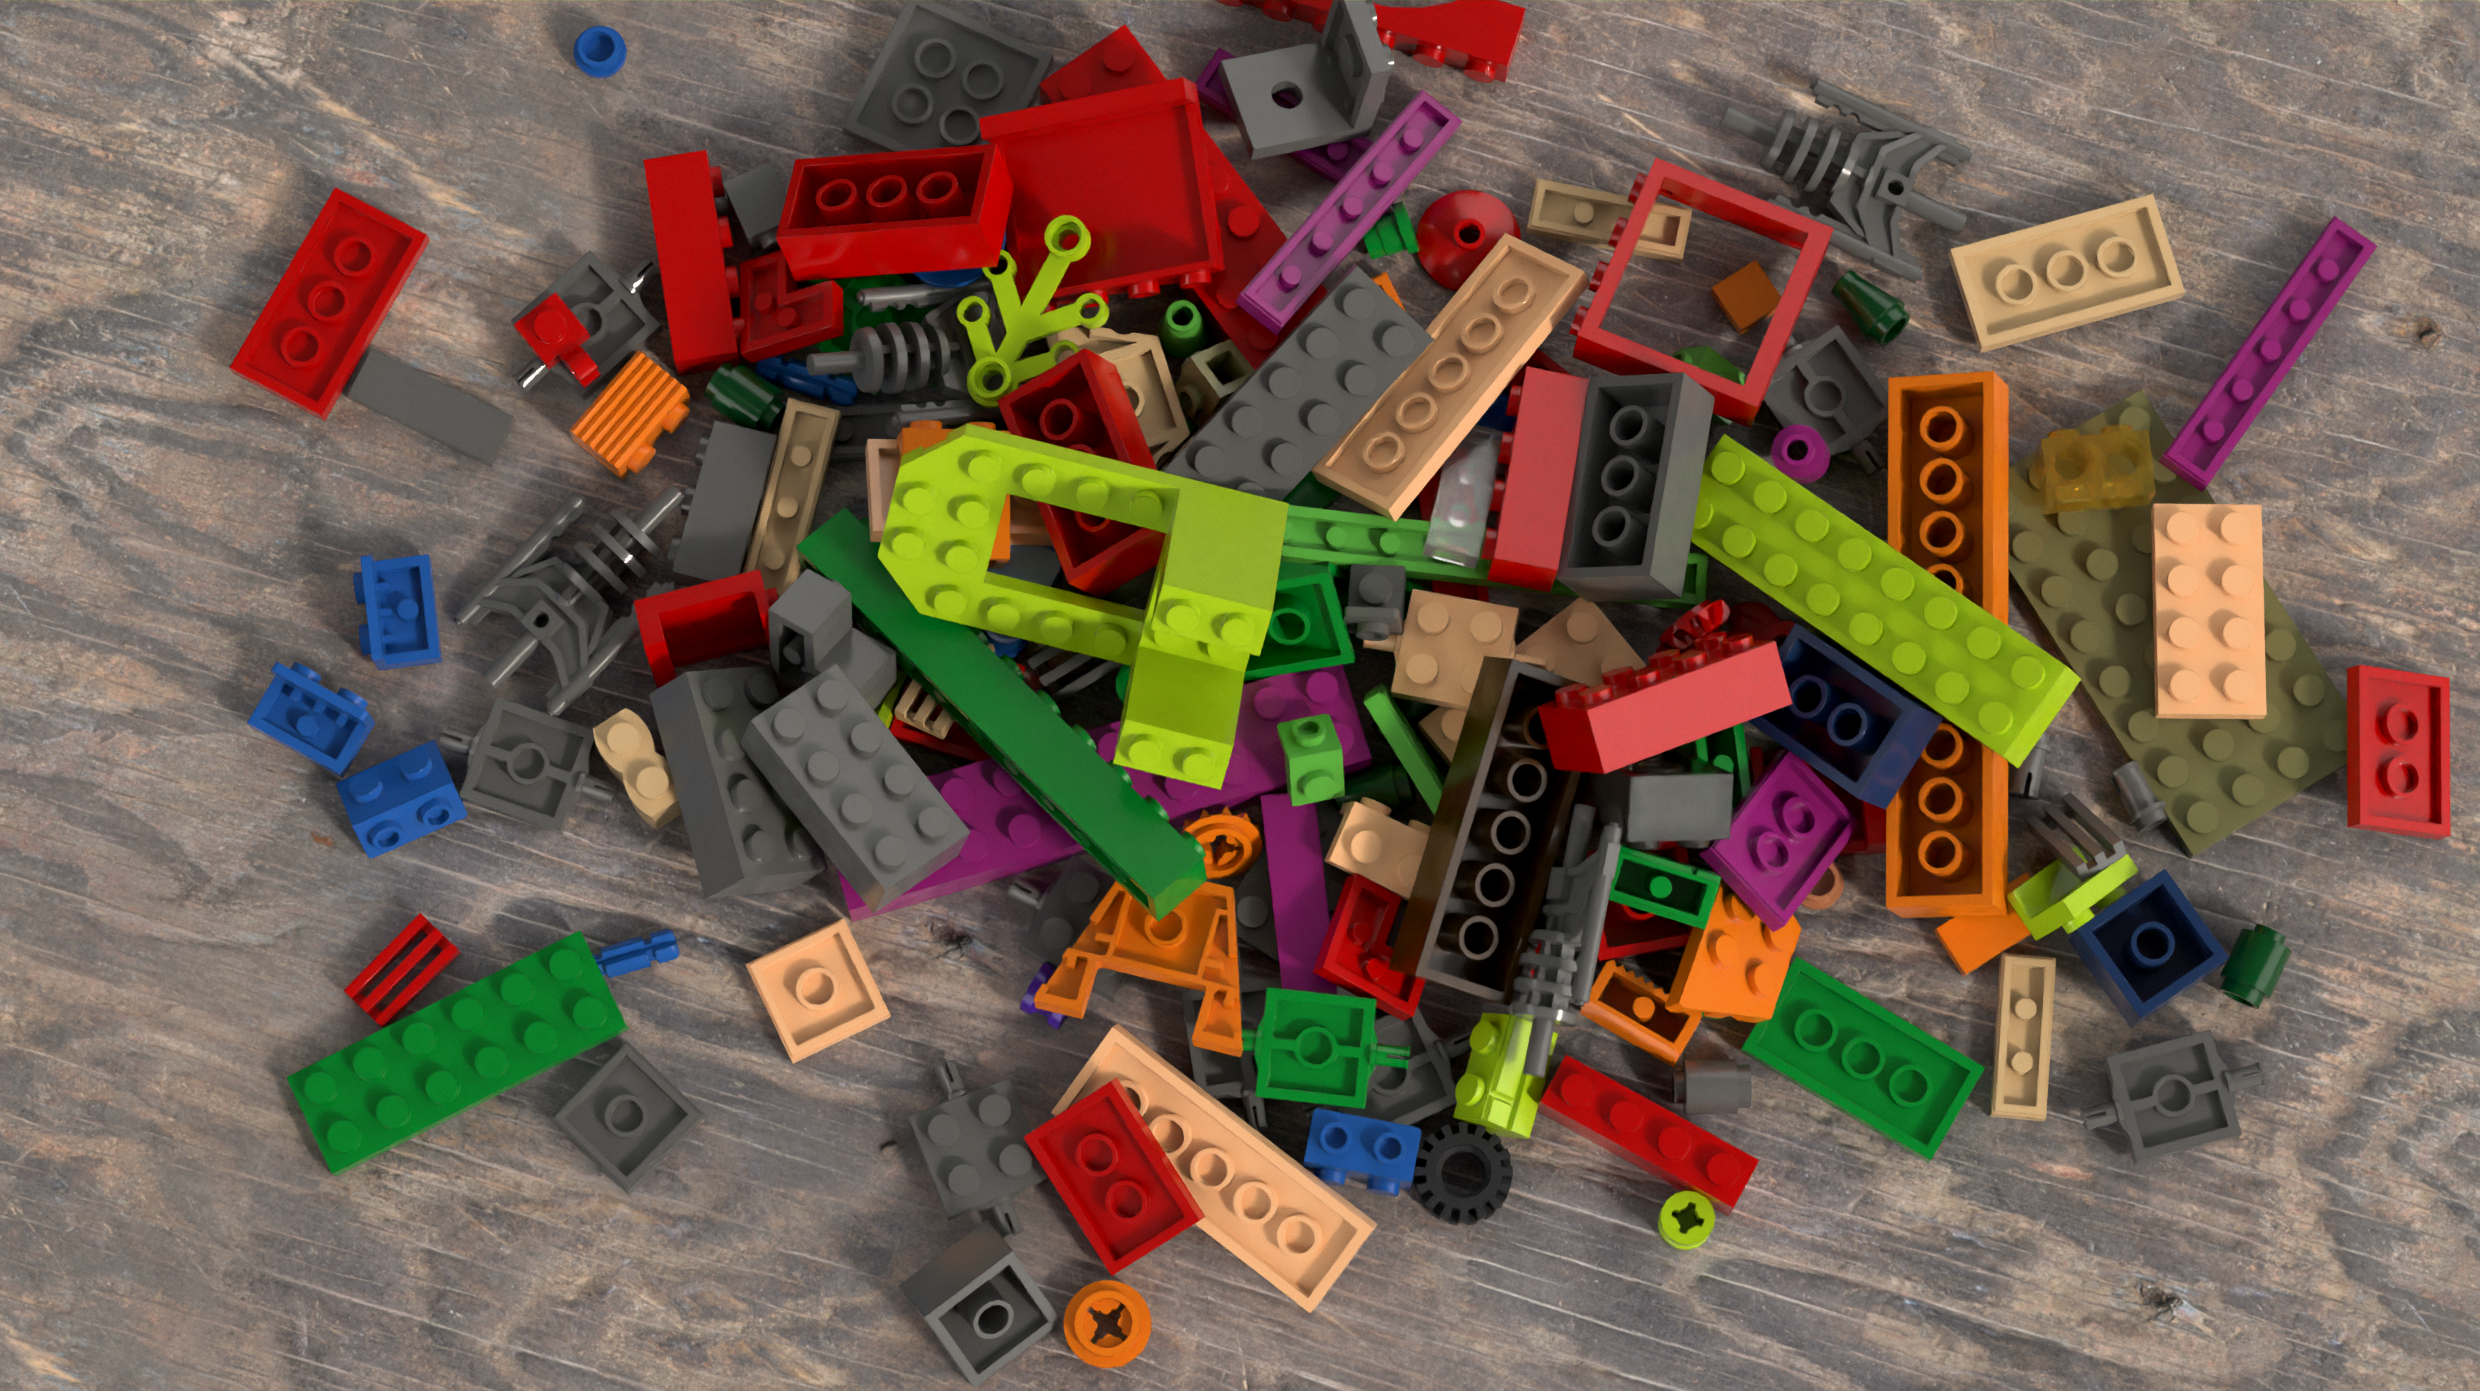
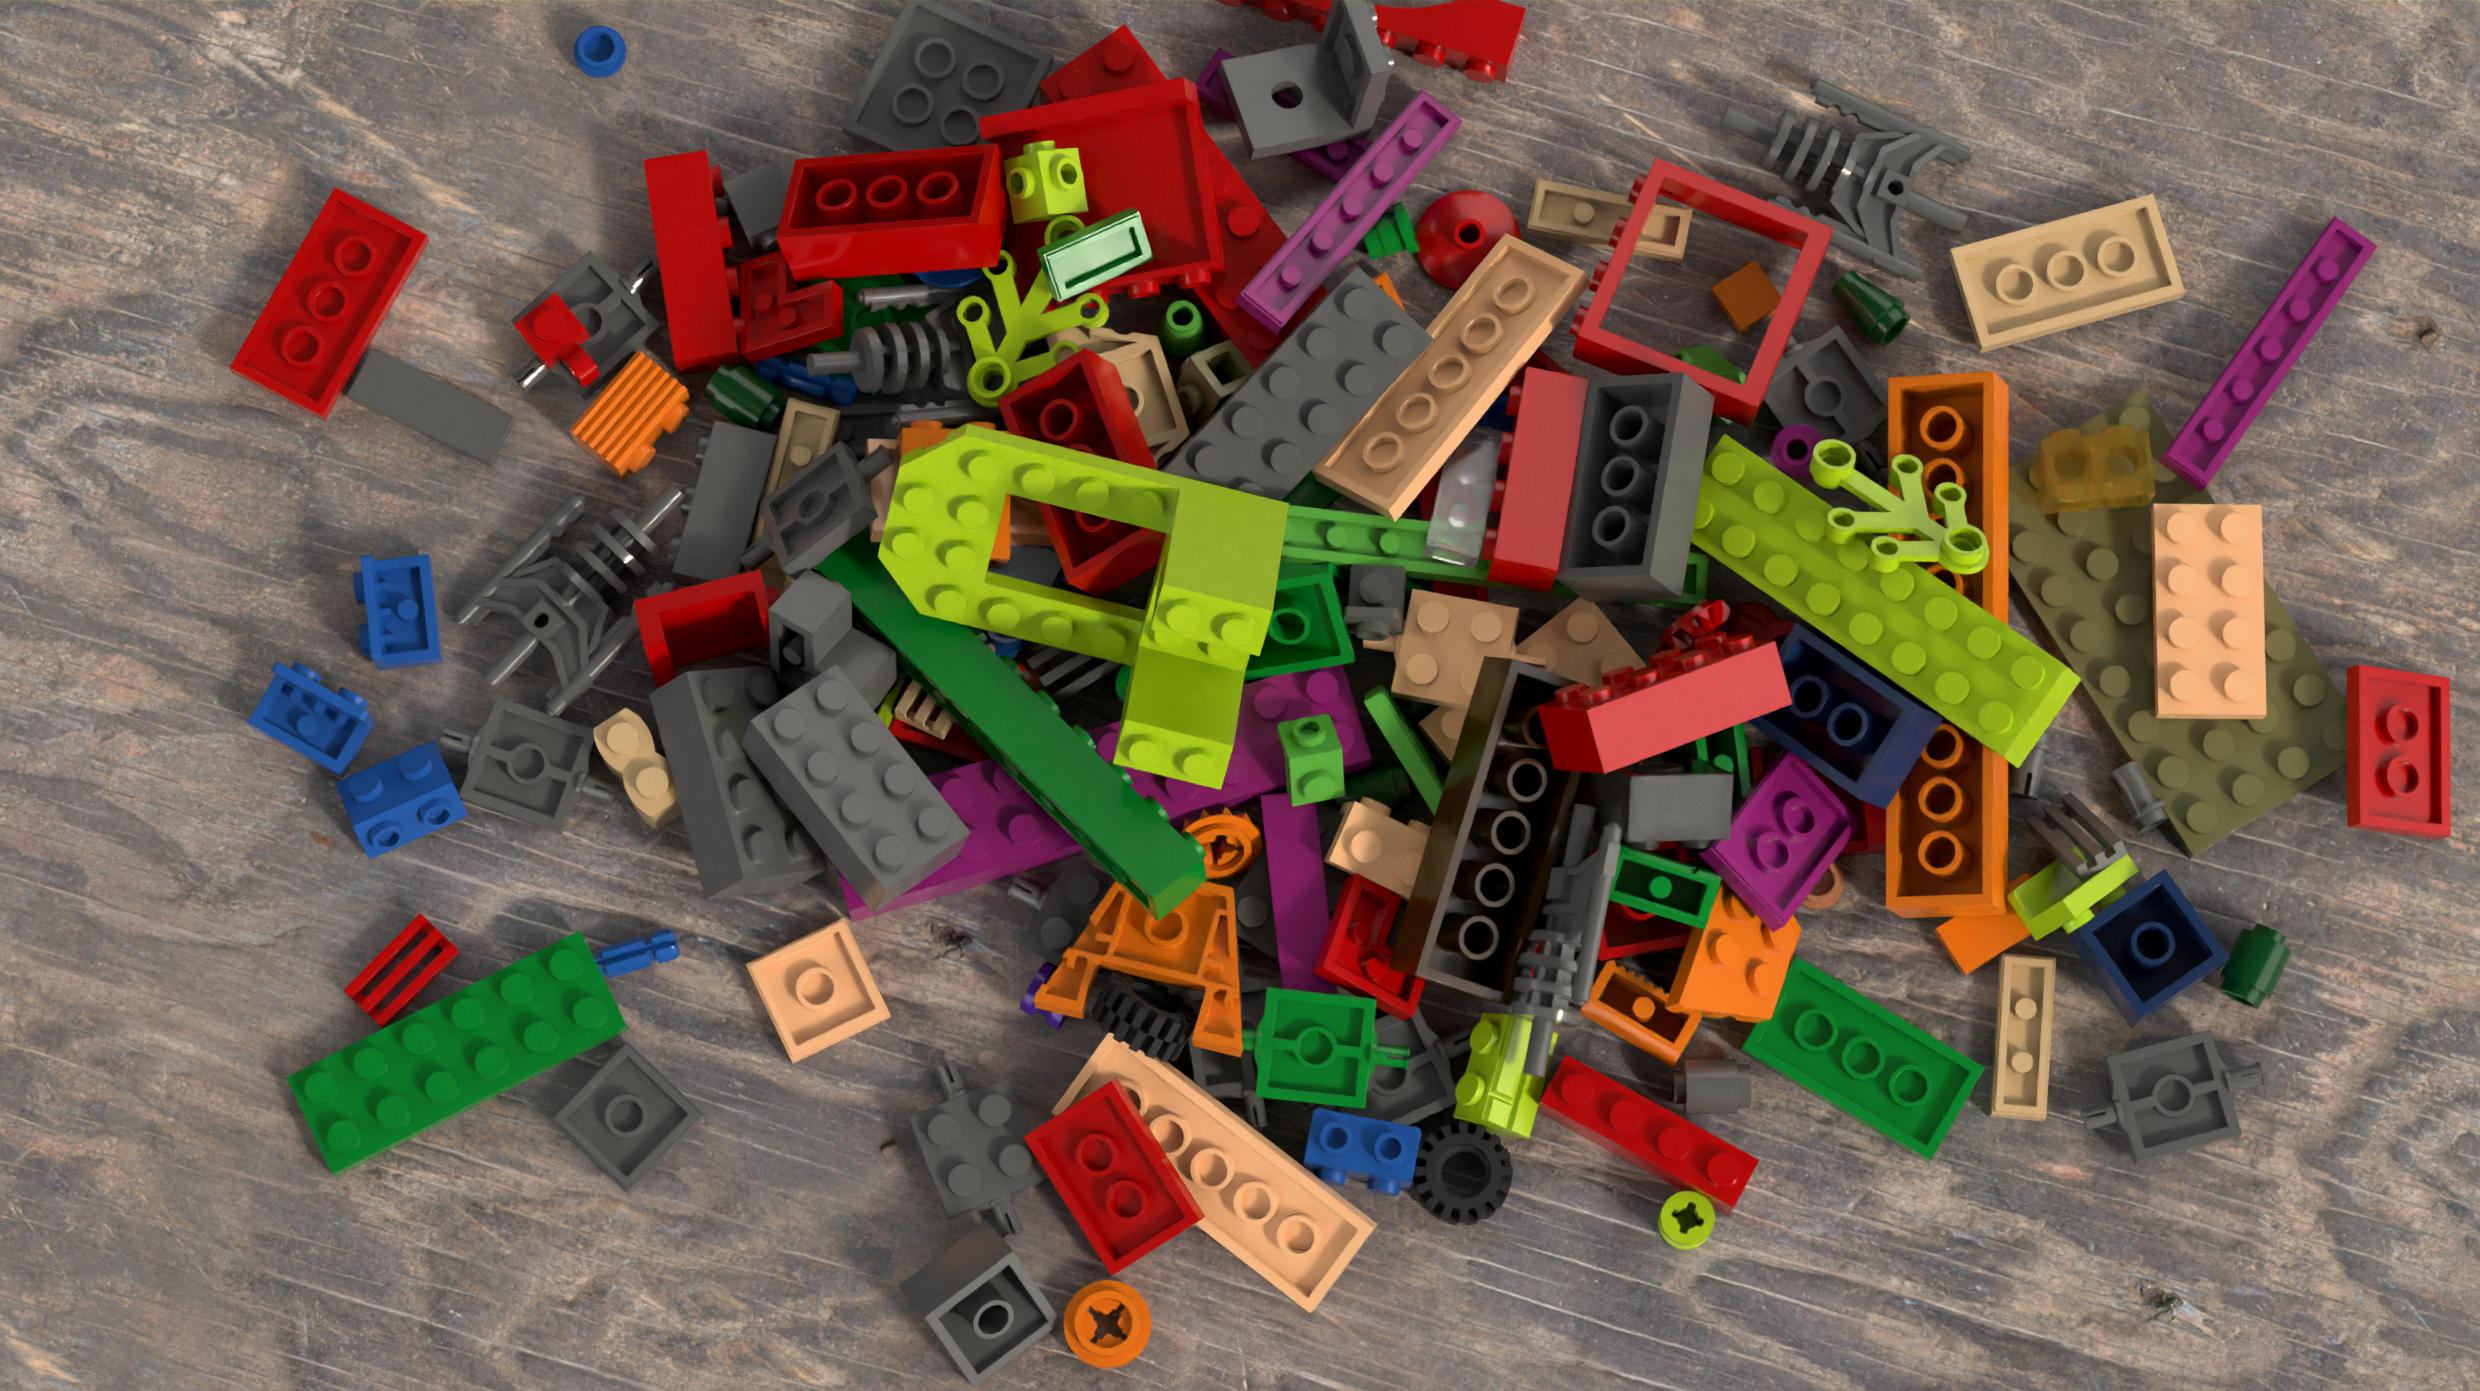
(817, 510): none -> dark grey plate
(1045, 183): none -> lime brick
(1095, 254): none -> tile
(1144, 1016): none -> black tyre
(1956, 547): none -> lime plant

